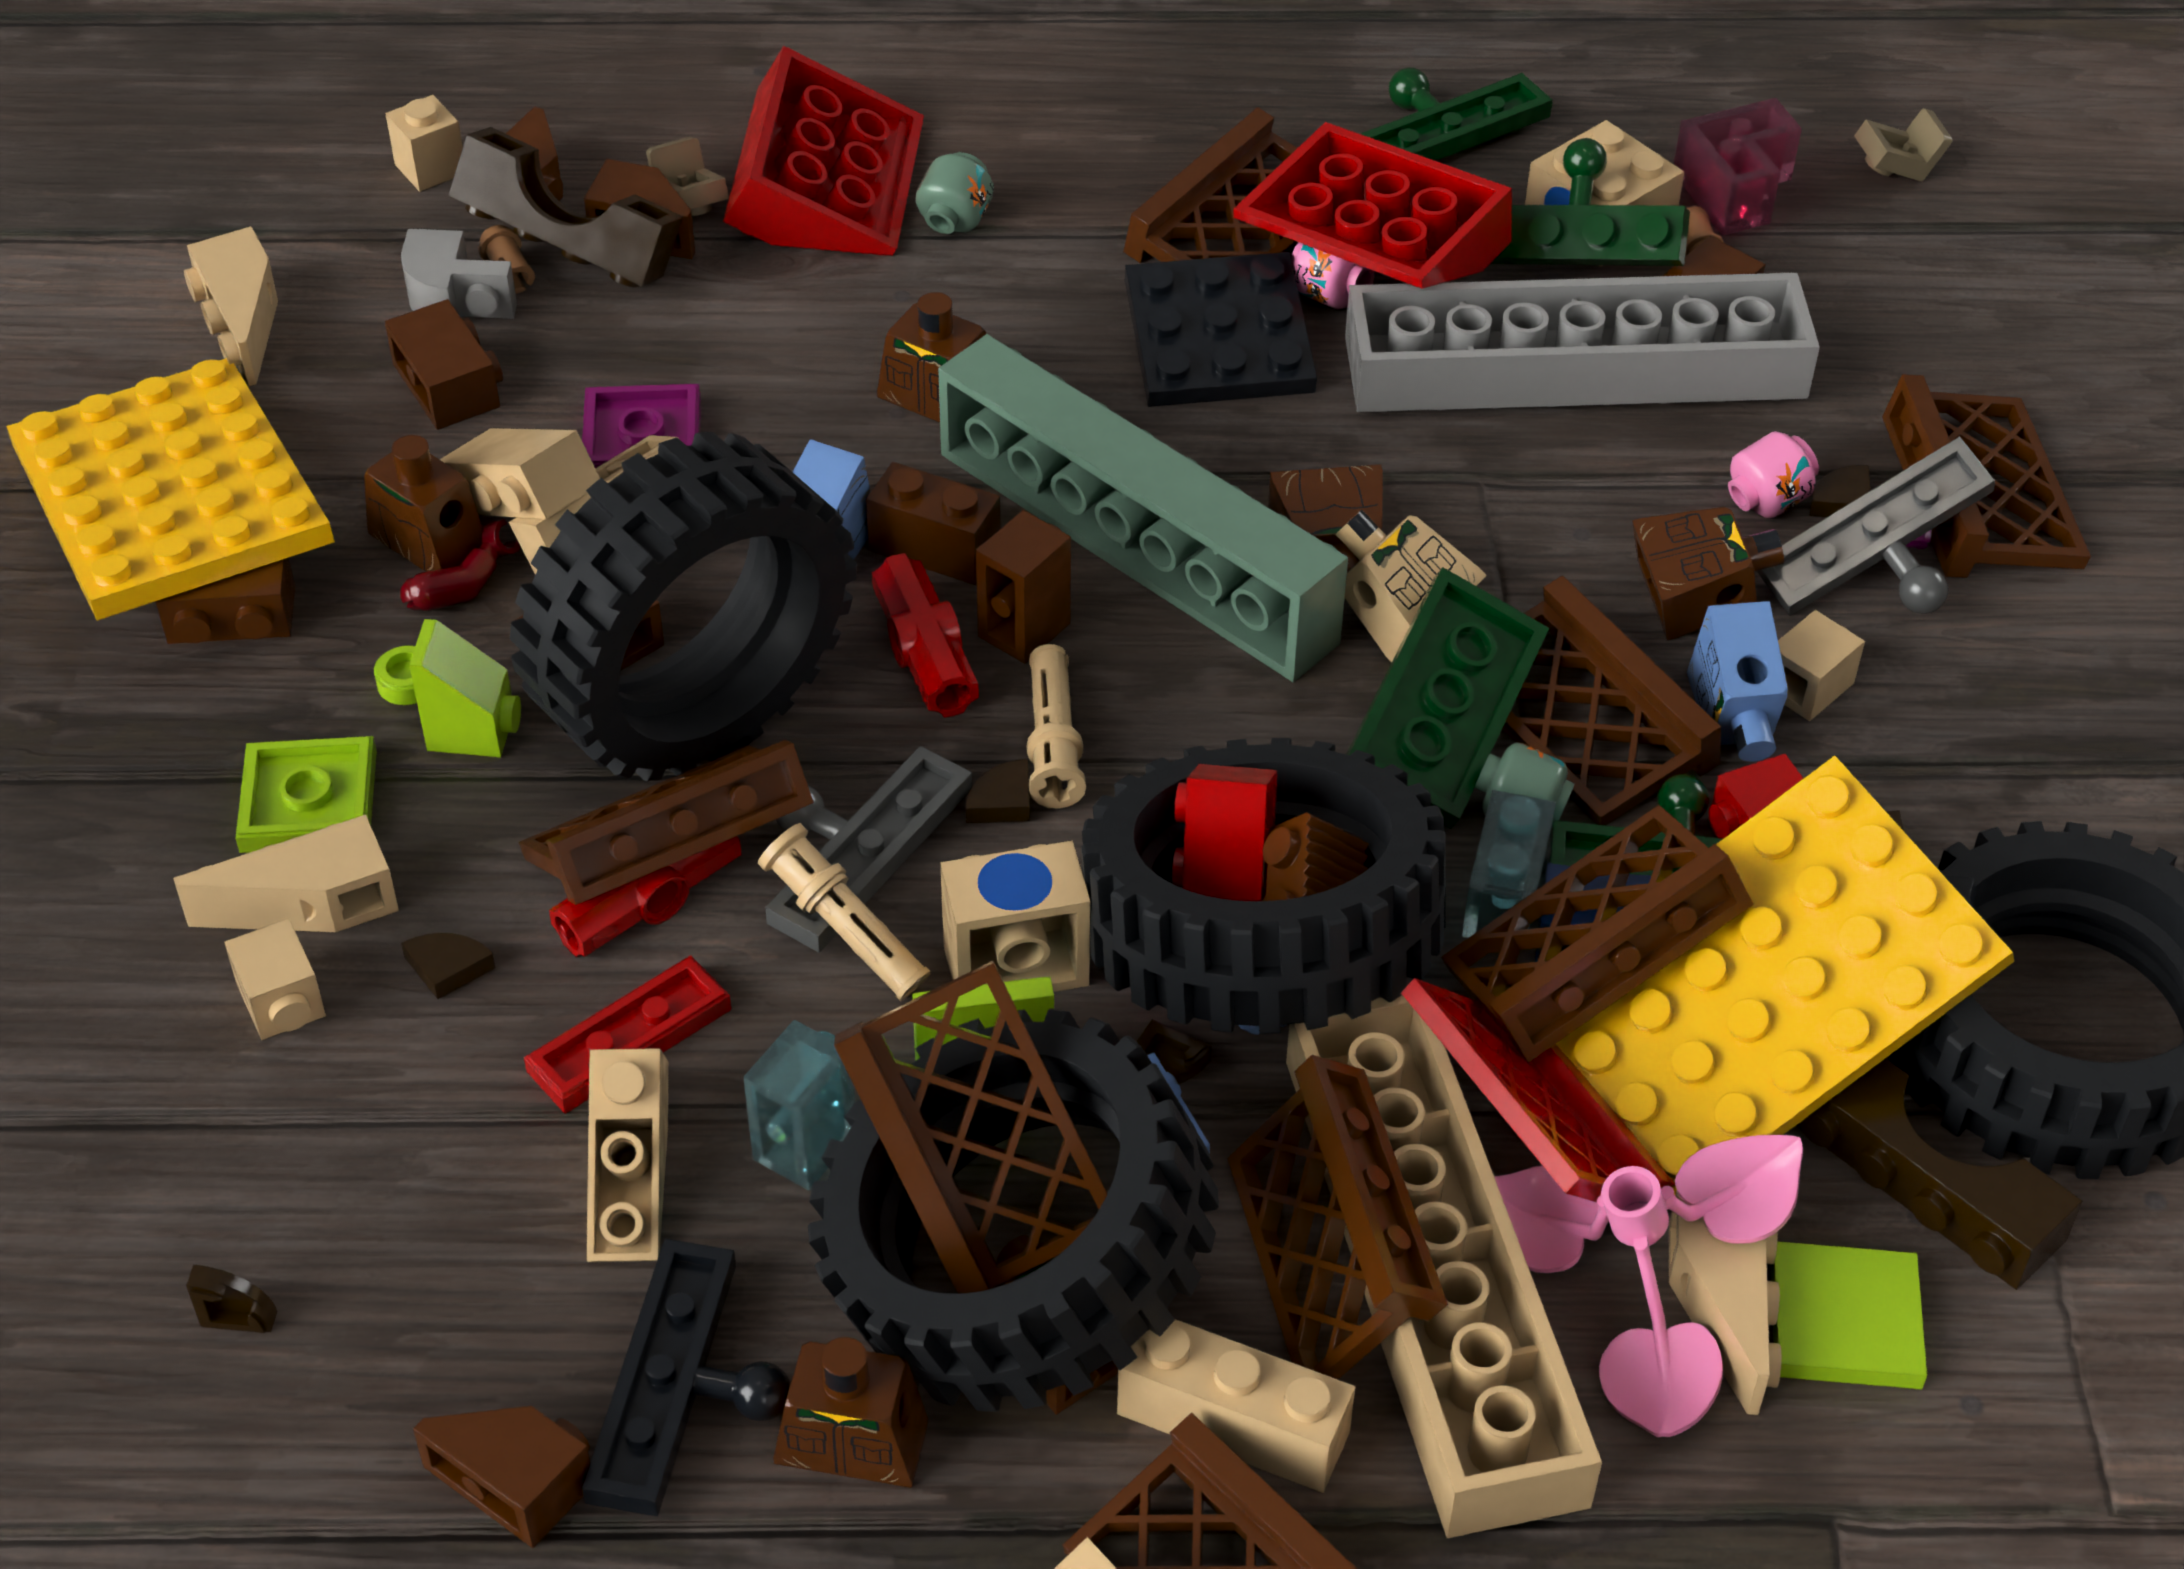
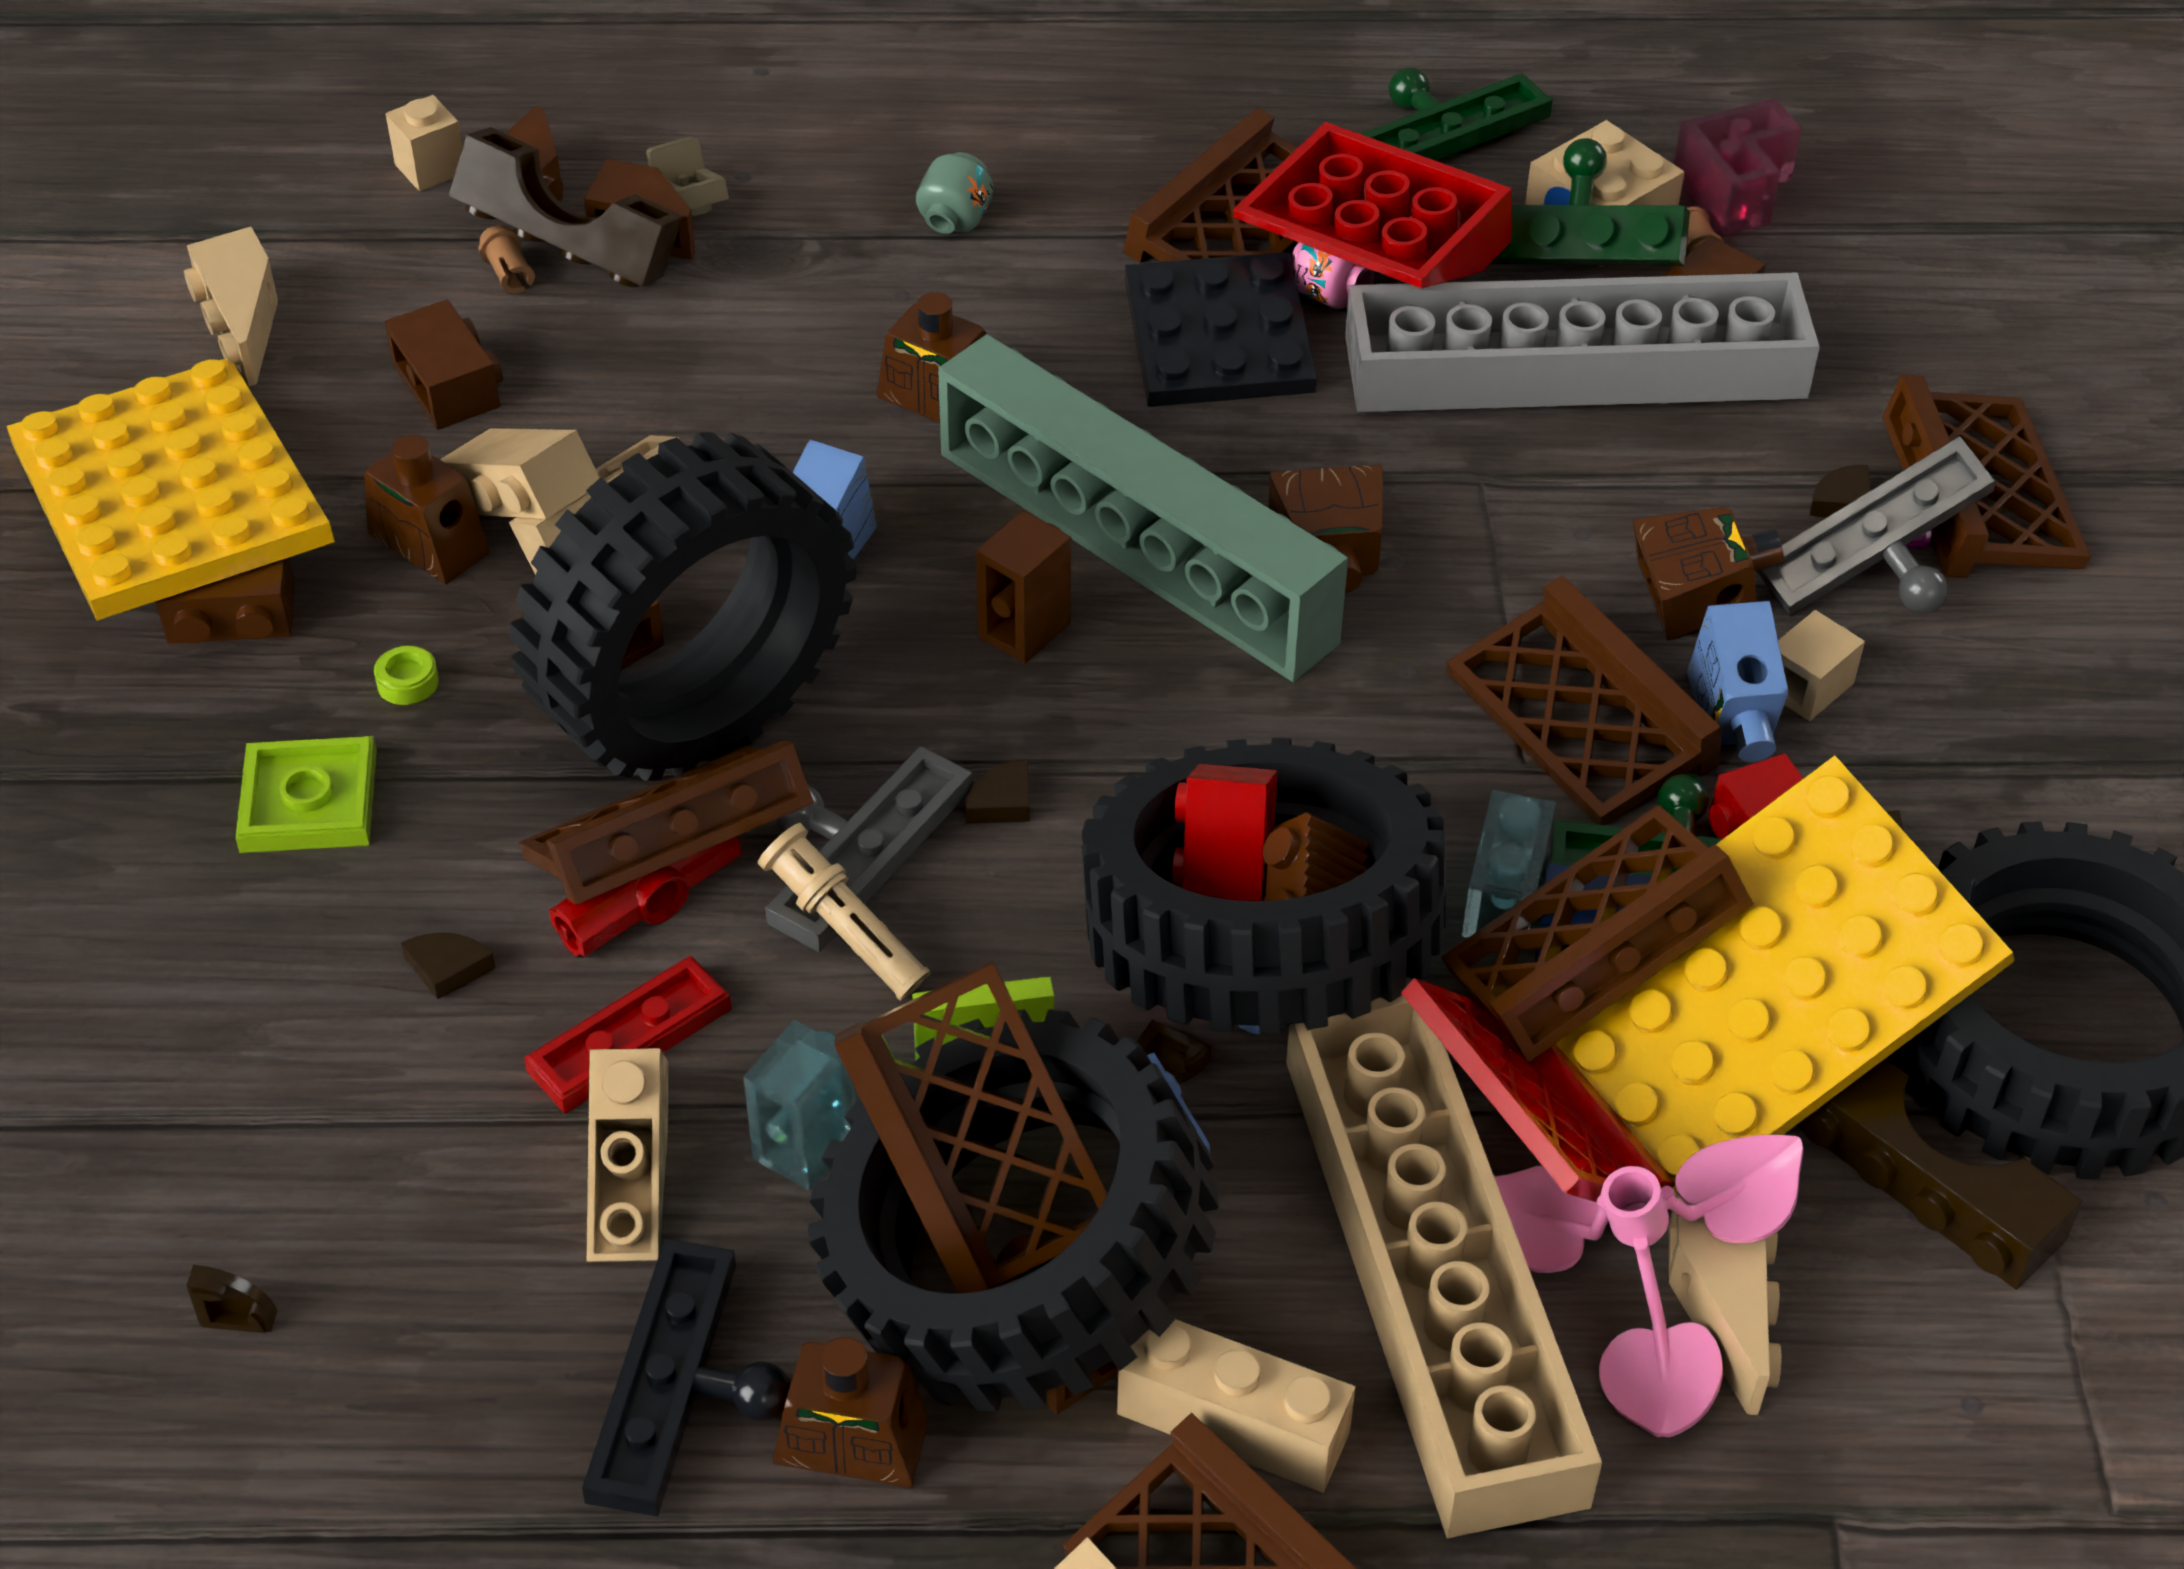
(275, 979): tan brick -> none
(315, 880): tan slope -> none
(439, 270): light grey brick -> none
(461, 583): dark red arm -> none
(461, 694): lime slope -> none
(509, 1465): reddish brown slope -> none
(627, 414): magenta tile -> none
(823, 162): red slope -> none
(925, 635): red piece -> none
(931, 520): reddish brown brick -> none
(1021, 912): tan brick -> none
(1054, 743): tan pin -> none
(1365, 1197): reddish brown fence -> none
(1396, 574): tan torso -> none
(1450, 690): dark green plate -> none
(1526, 773): sand green head -> none
(1773, 474): bright pink head -> none
(1849, 1315): lime tile -> none
(1905, 152): dark tan bracket -> none

